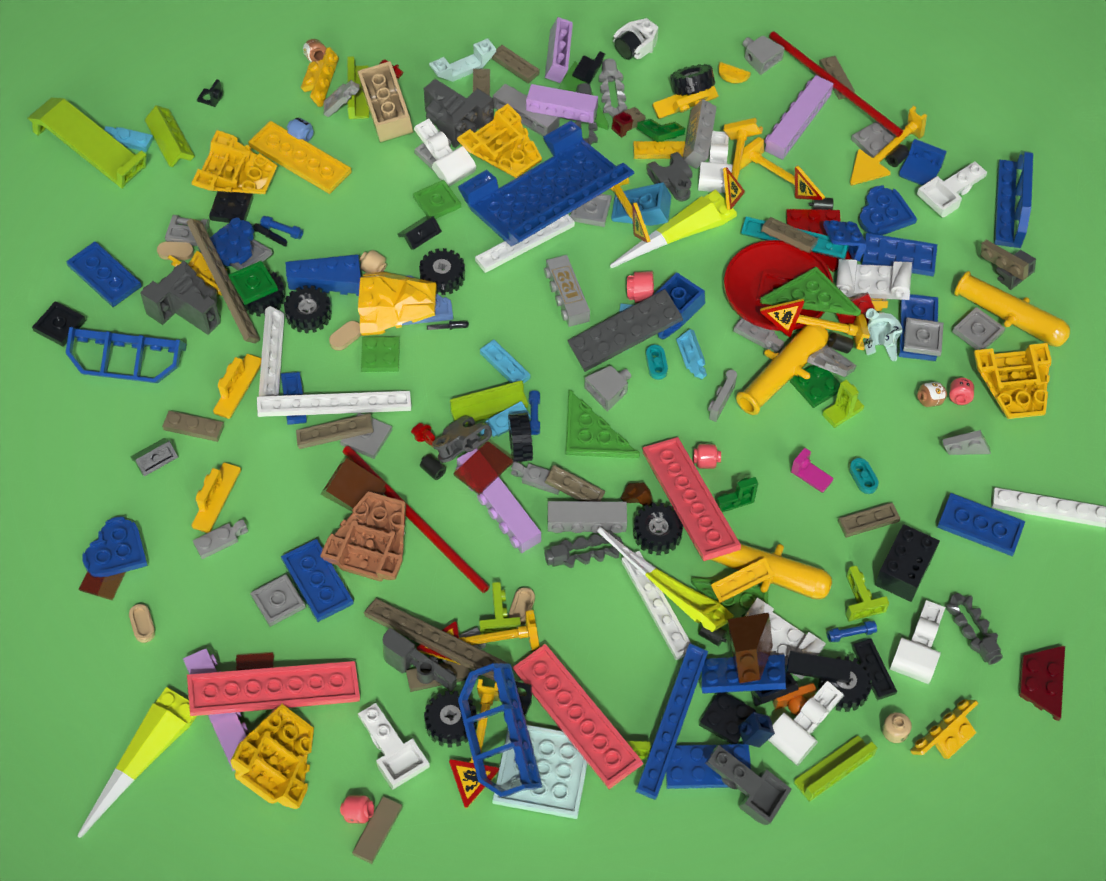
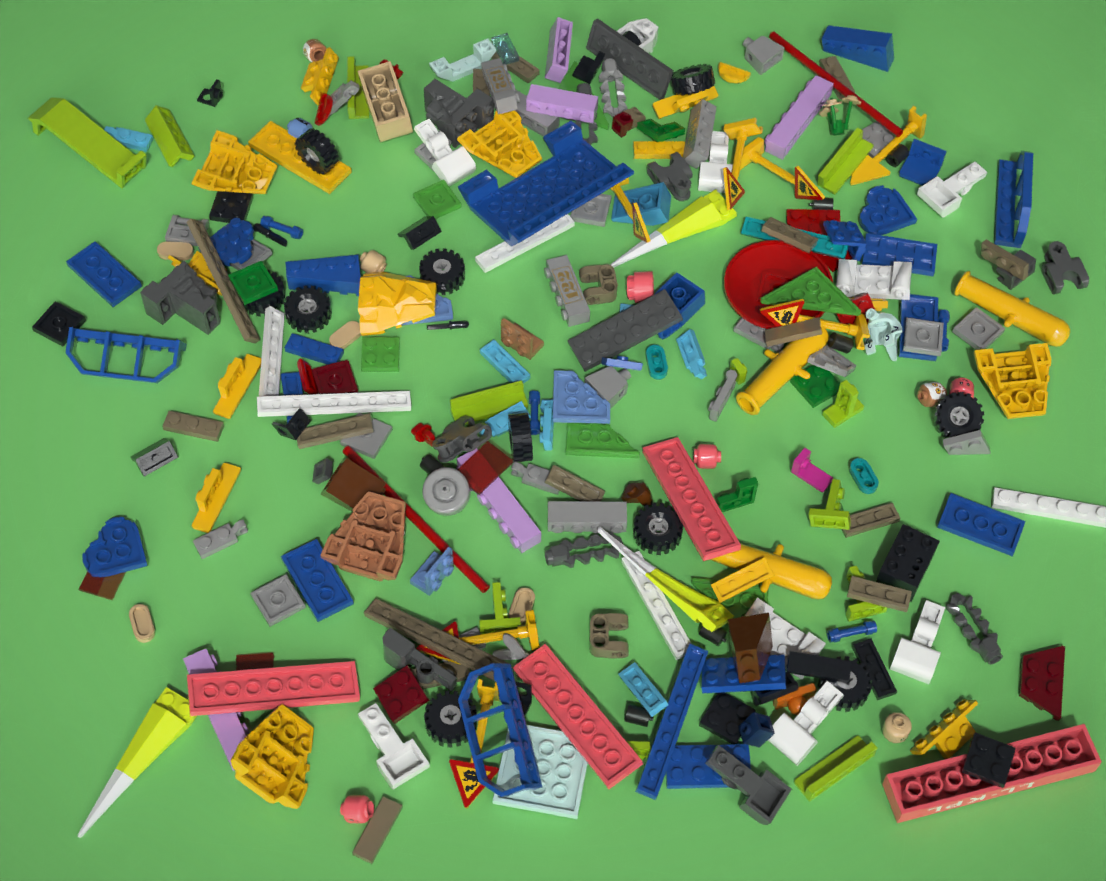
(294, 426): none -> black bracket
(306, 376): none -> red tile
(313, 349): none -> blue plate
(316, 151): none -> black wheel
(322, 471): none -> dark grey plate
(324, 109): none -> red tile
(335, 378): none -> dark red plate
(401, 694): none -> dark red plate
(433, 571): none -> medium blue bracket
(446, 491): none -> light grey wheel
(500, 85): none -> light grey brick
(505, 48): none -> clear light blue plate
(514, 652): none -> light grey piece
(520, 339): none -> medium nougat bracket
(547, 423): none -> medium azure hinge
(577, 401): none -> medium blue plate
(606, 280): none -> dark tan piece
(610, 622): none -> dark tan piece
(621, 362): none -> plate
(630, 59): none -> dark grey plate
(637, 716): none -> pearl dark grey piece
(643, 689): none -> medium azure plate
(740, 369): none -> lime plate
(793, 332): none -> dark tan tile
(831, 516): none -> lime bracket
(837, 127): none -> plant
(844, 162): none -> lime panel
(861, 46): none -> blue wedge
(879, 594): none -> dark tan plate
(943, 317): none -> blue bar
(965, 410): none -> black wheel
(988, 760): none -> black plate
(1035, 763): none -> coral brick
(1061, 267): none -> dark grey piece

